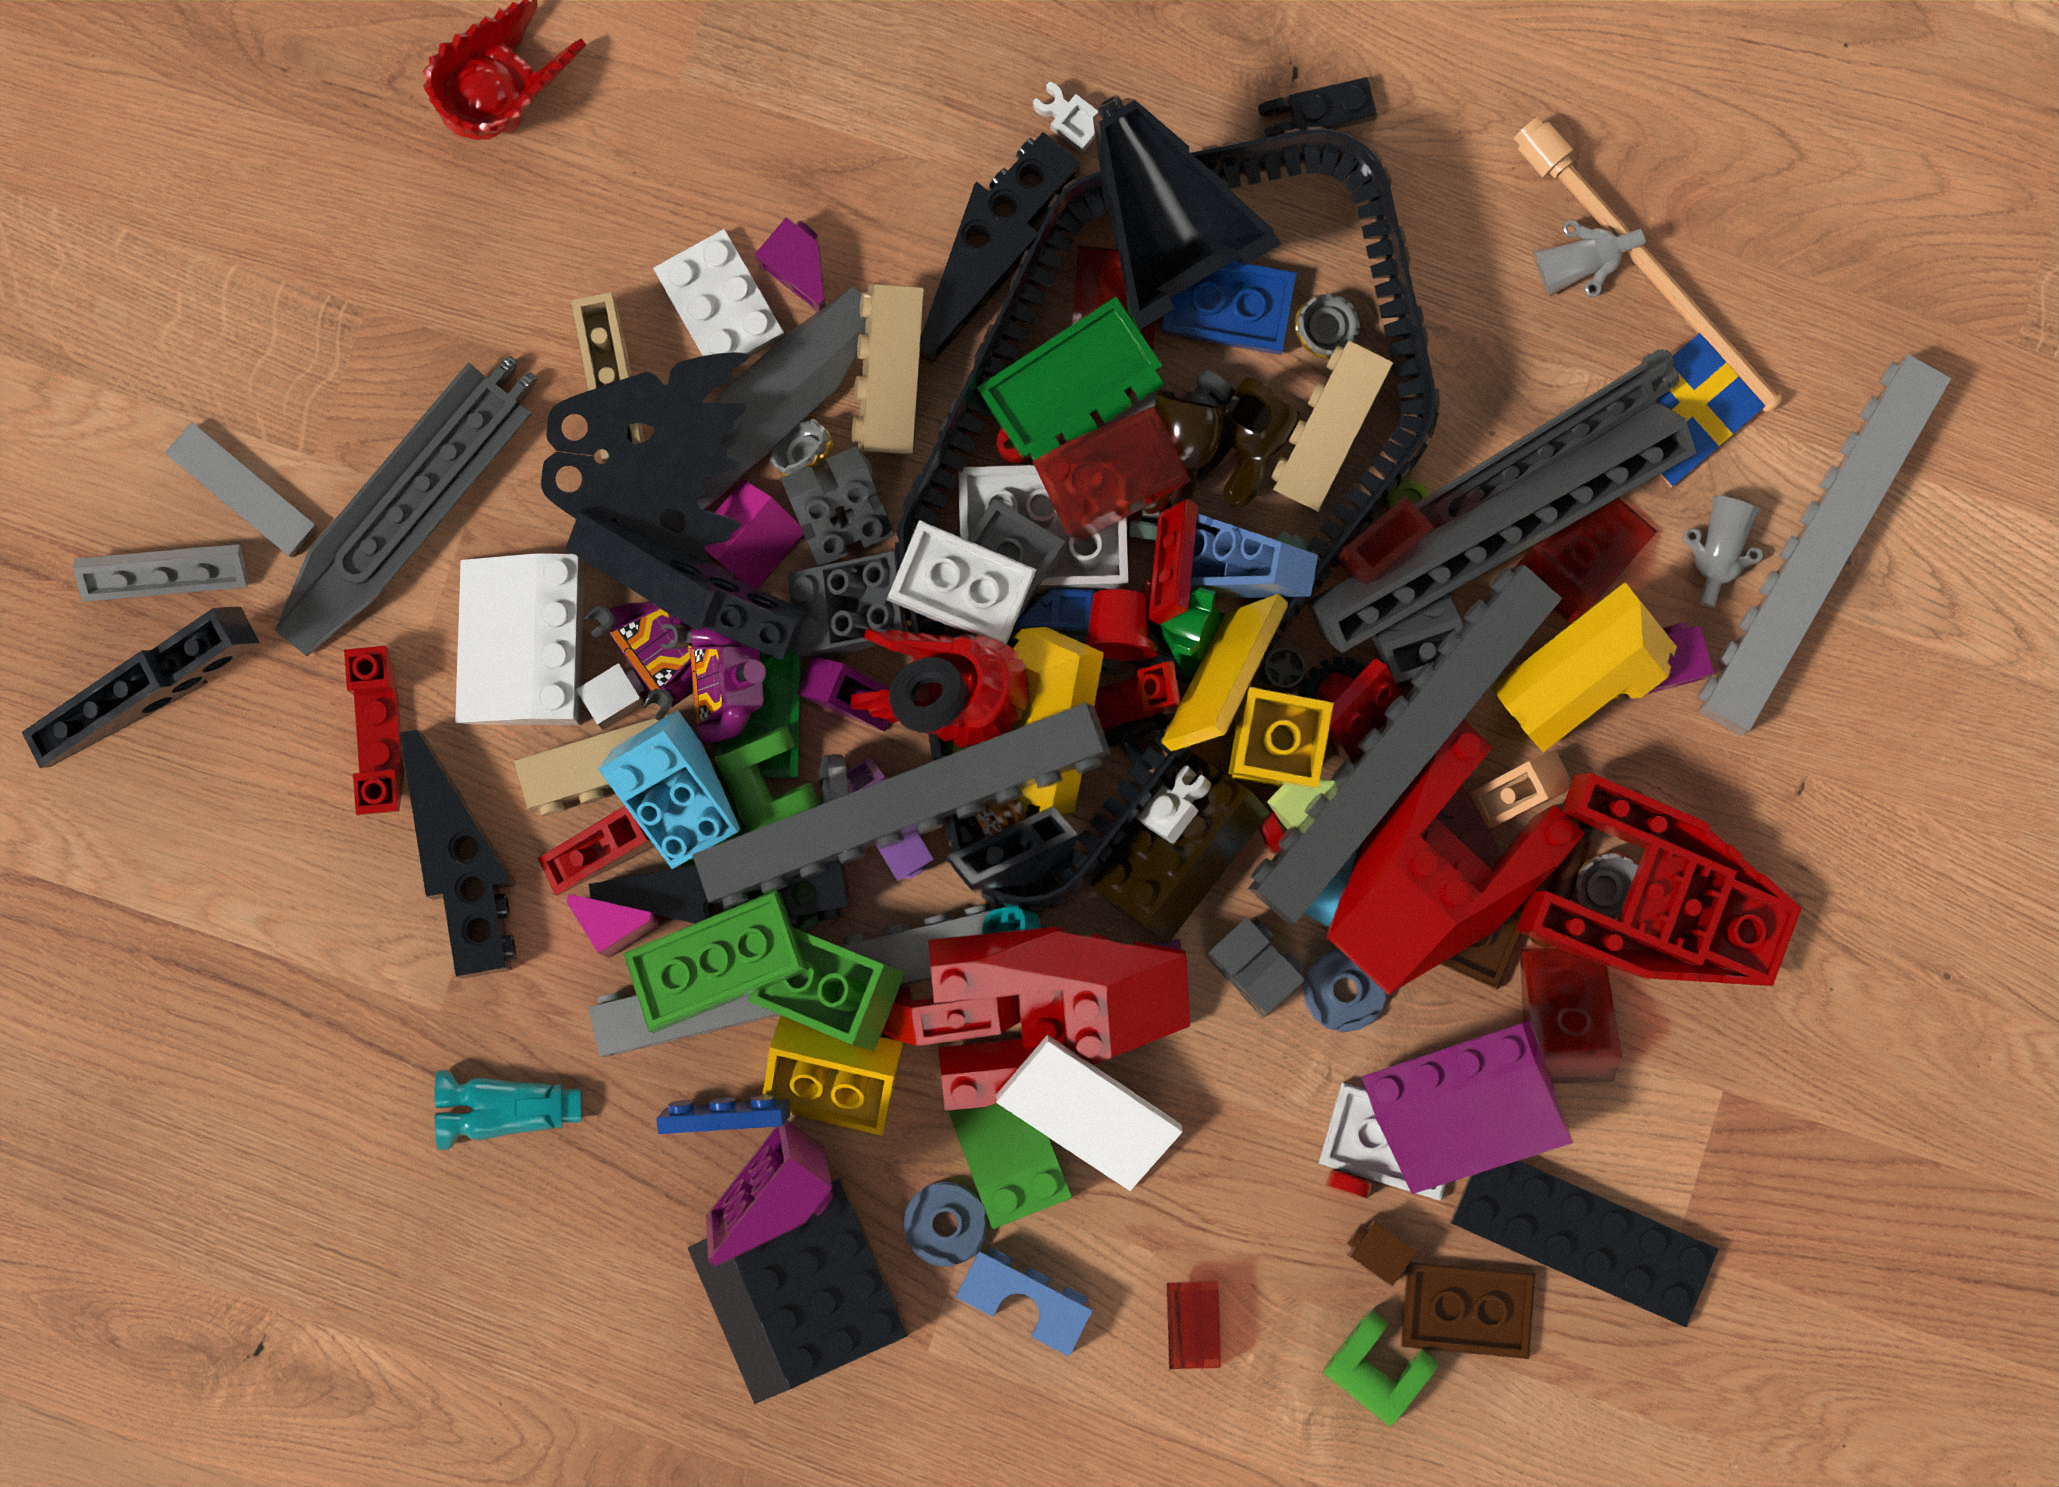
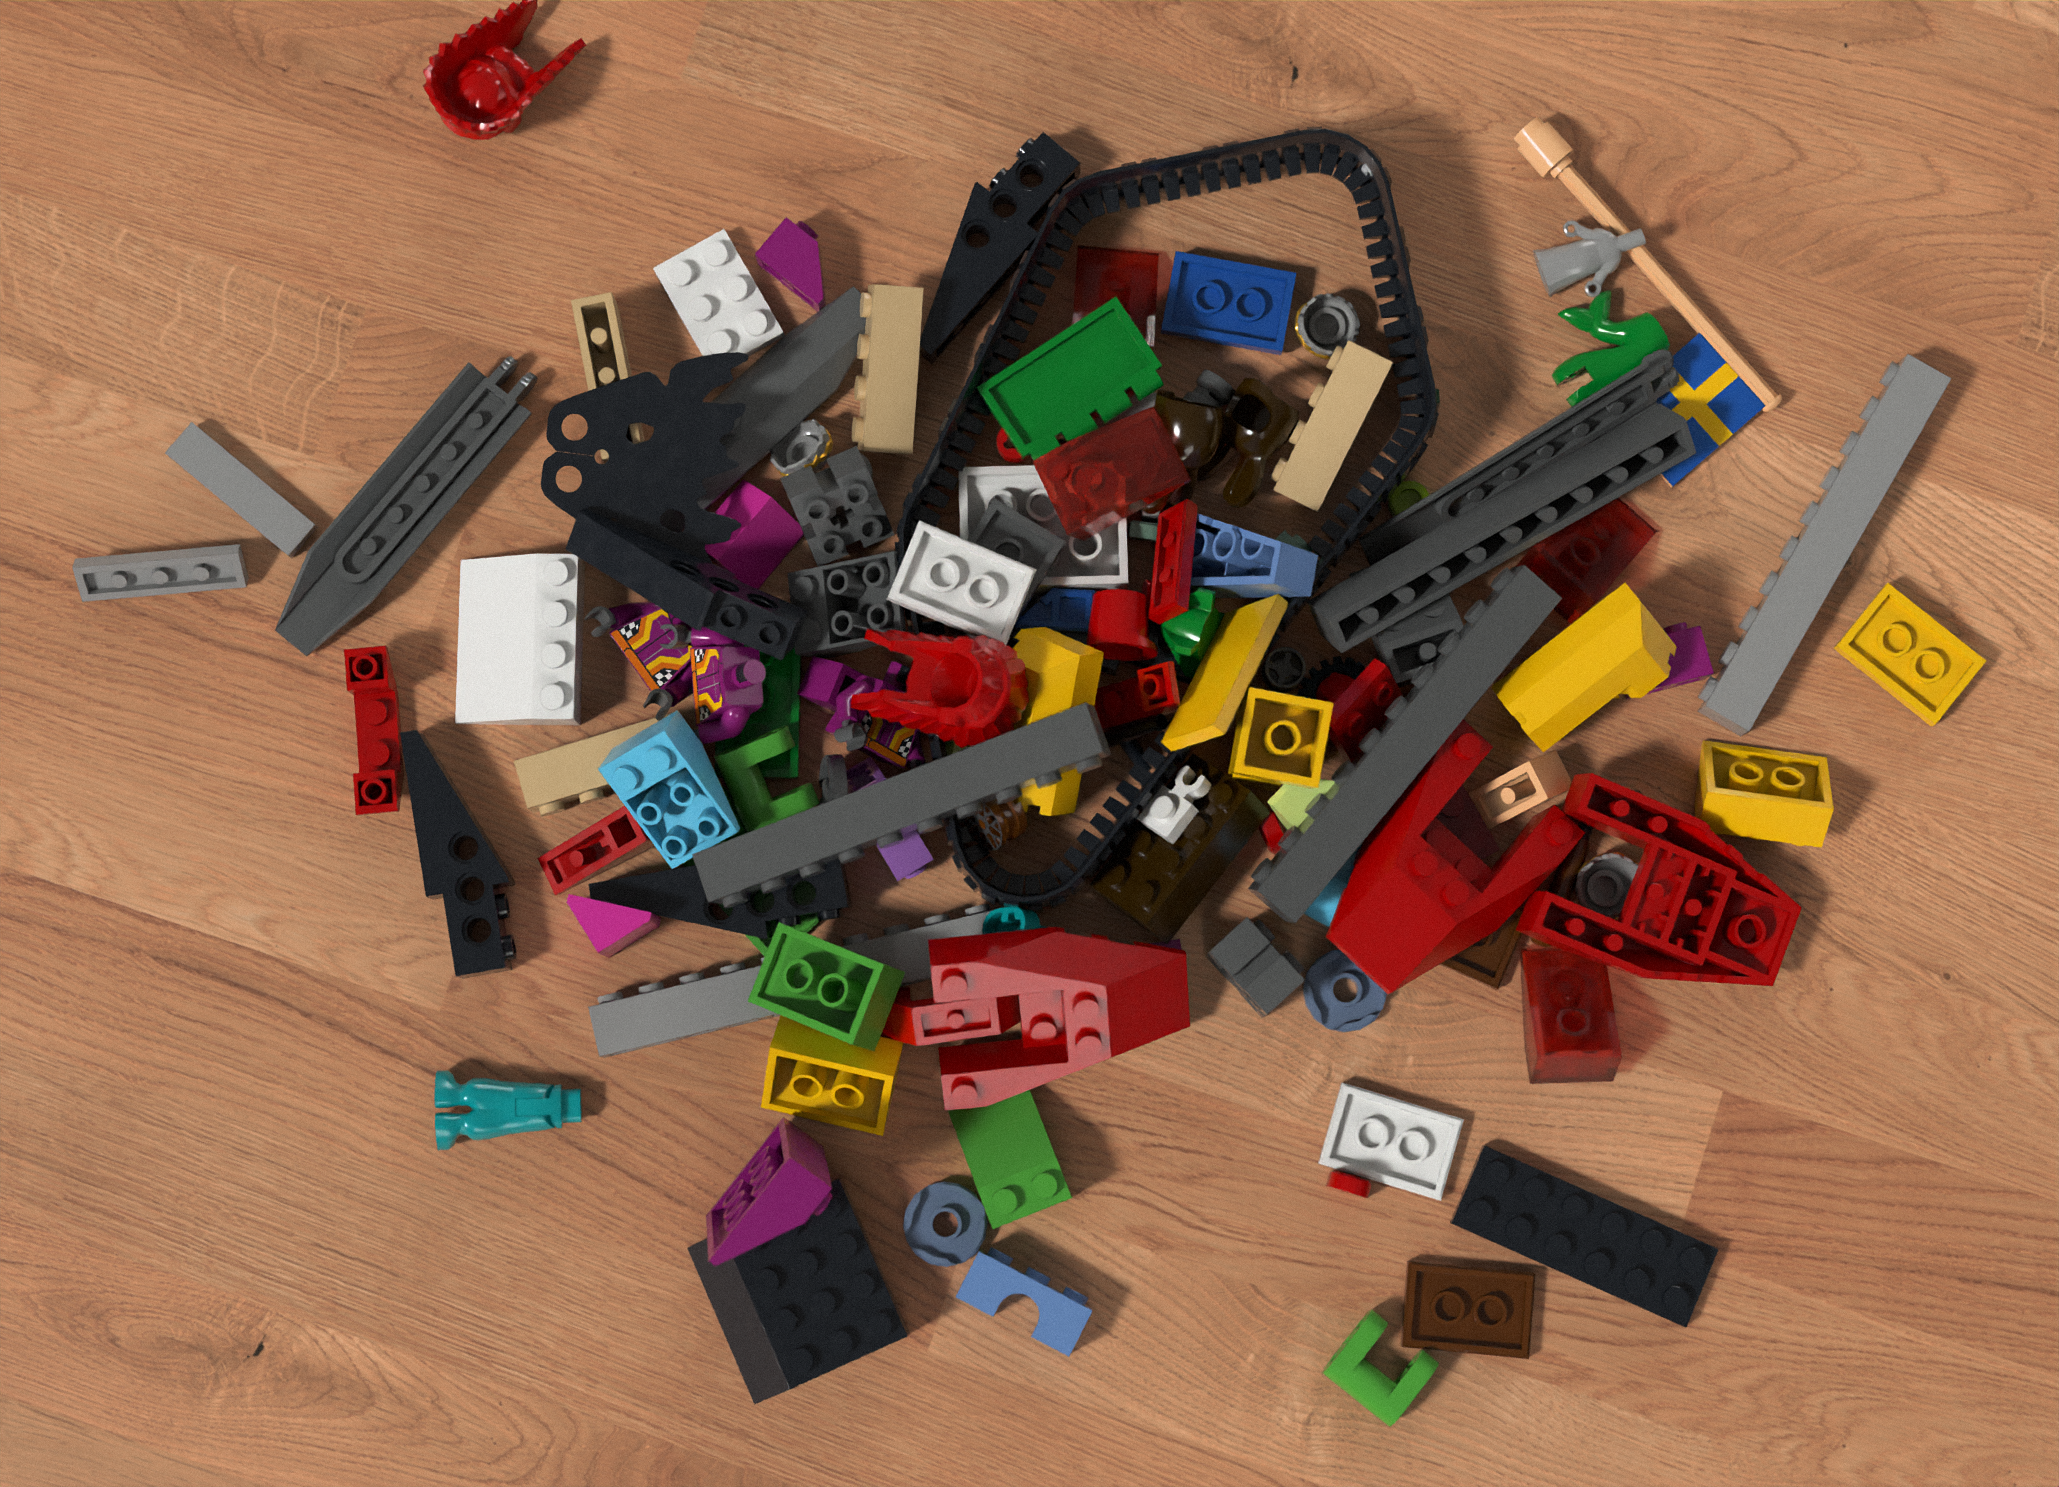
(142, 685): black brick -> none
(612, 695): white brick -> none
(714, 961): bright green tile -> none
(723, 1115): blue plate -> none
(873, 735): none -> torso
(940, 712): black tyre -> none
(1018, 853): black slope -> none
(1072, 118): white plate -> none
(1088, 1113): white tile -> none
(1167, 210): black cone -> none
(1194, 1324): clear red brick -> none
(1326, 106): black hinge -> none
(1380, 1252): reddish brown brick -> none
(1384, 542): clear red brick -> none
(1468, 1108): magenta slope -> none
(1634, 336): none -> green piece
(1725, 539): light grey piece -> none
(1764, 793): none -> yellow slope
(1909, 654): none -> yellow plate

